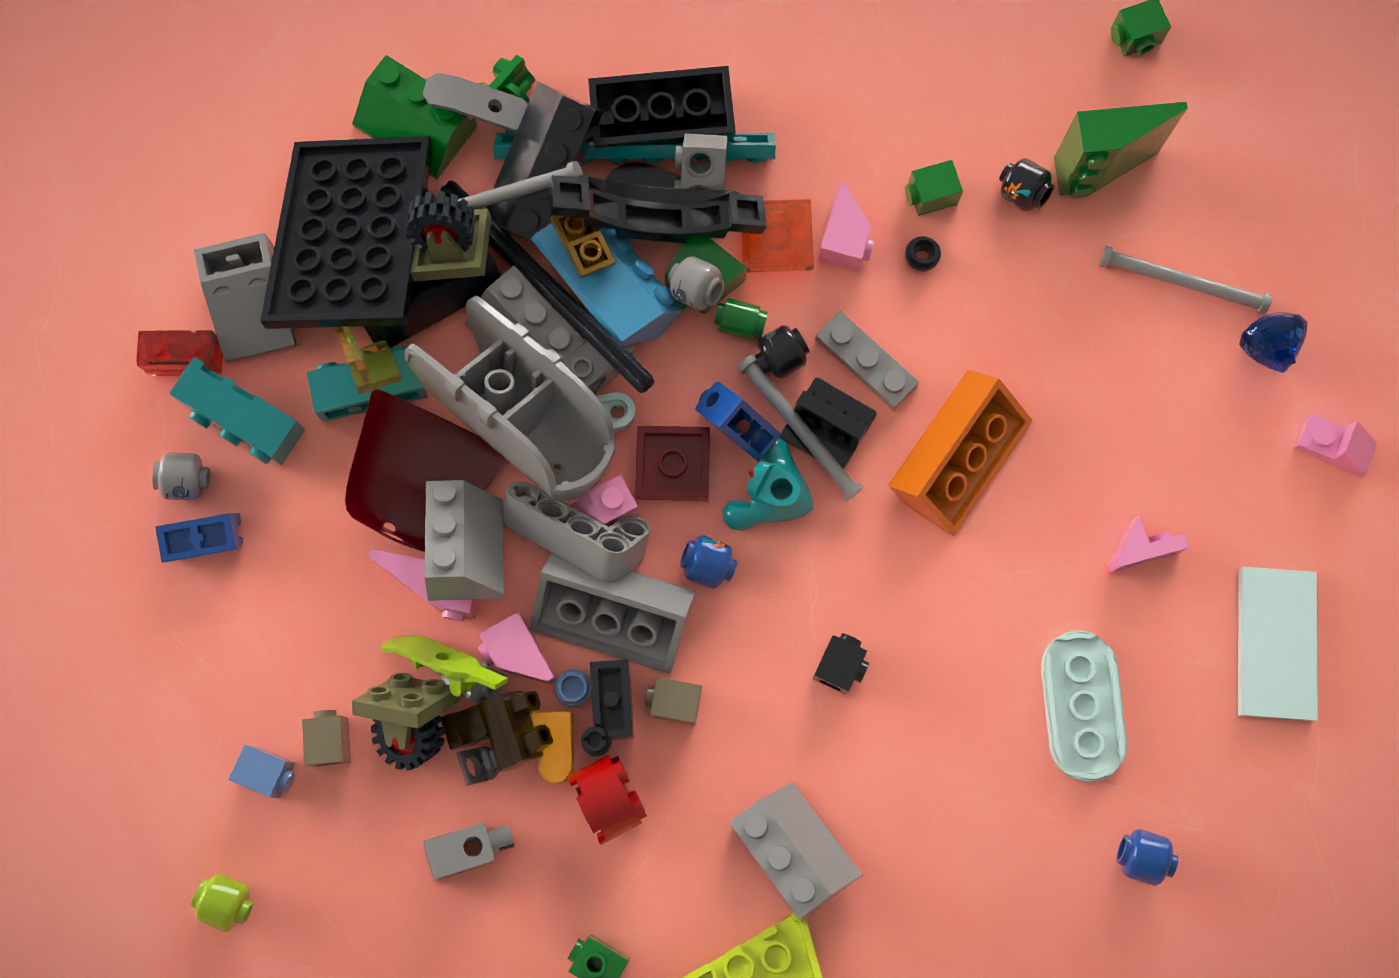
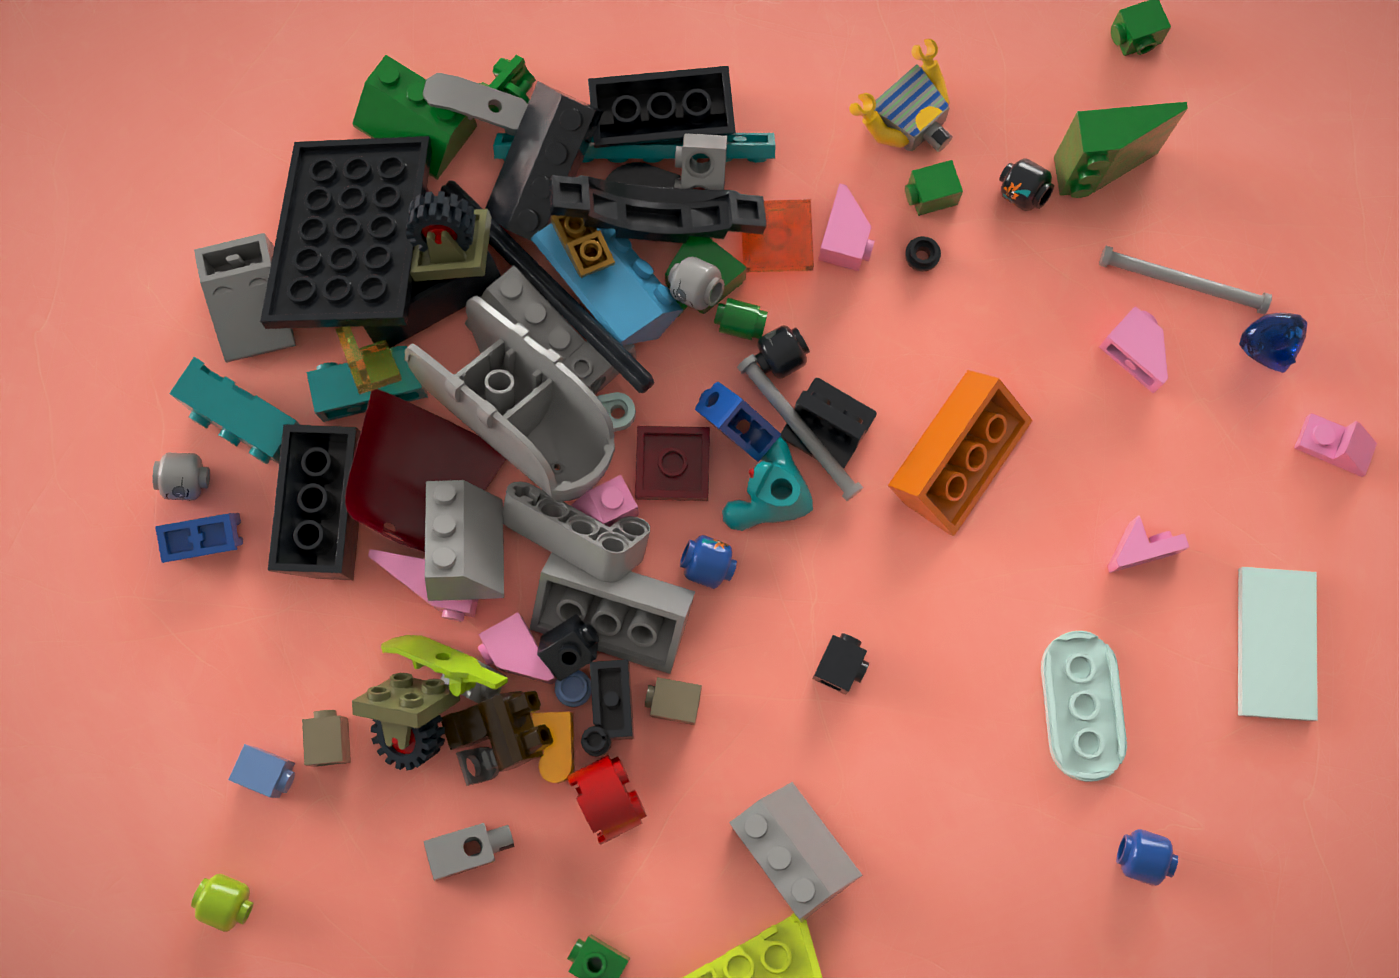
(172, 351): clear red brick -> none
(310, 518): none -> black slope
(520, 188): light grey bar -> none
(568, 647): none -> black brick
(866, 360): light grey plate -> none
(911, 107): none -> torso
(1139, 348): none -> bright pink slope

